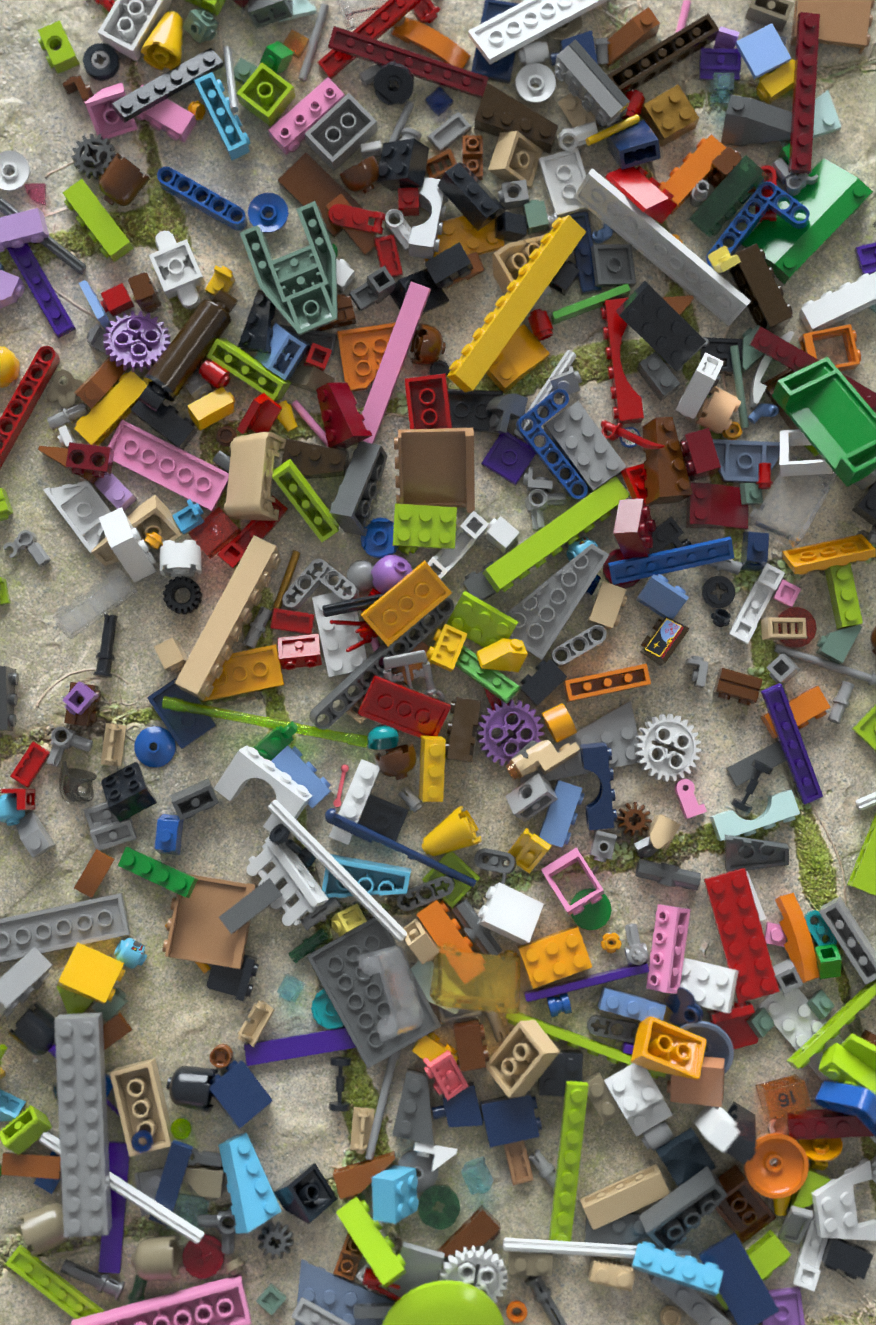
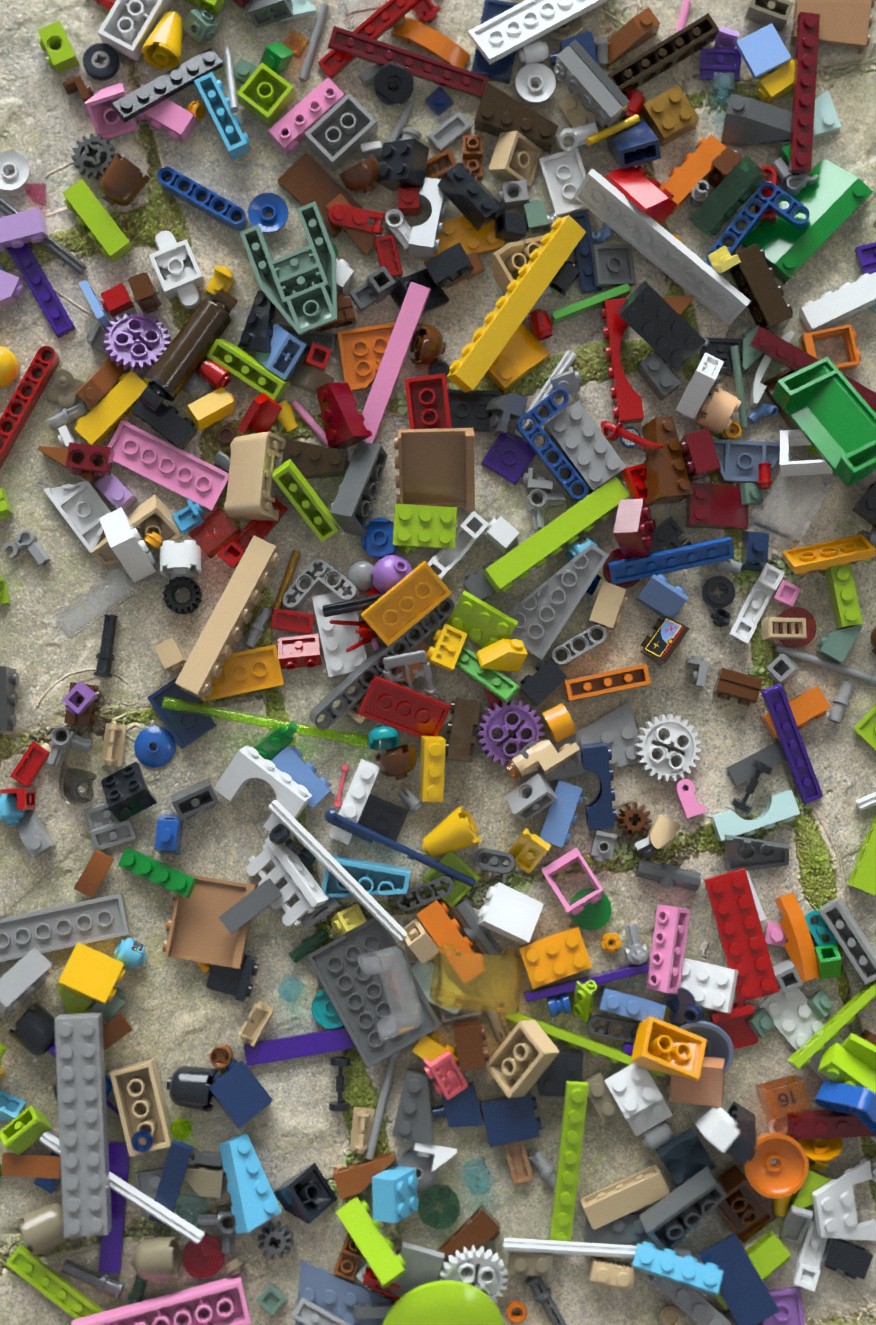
(584, 999): none -> lime hinge

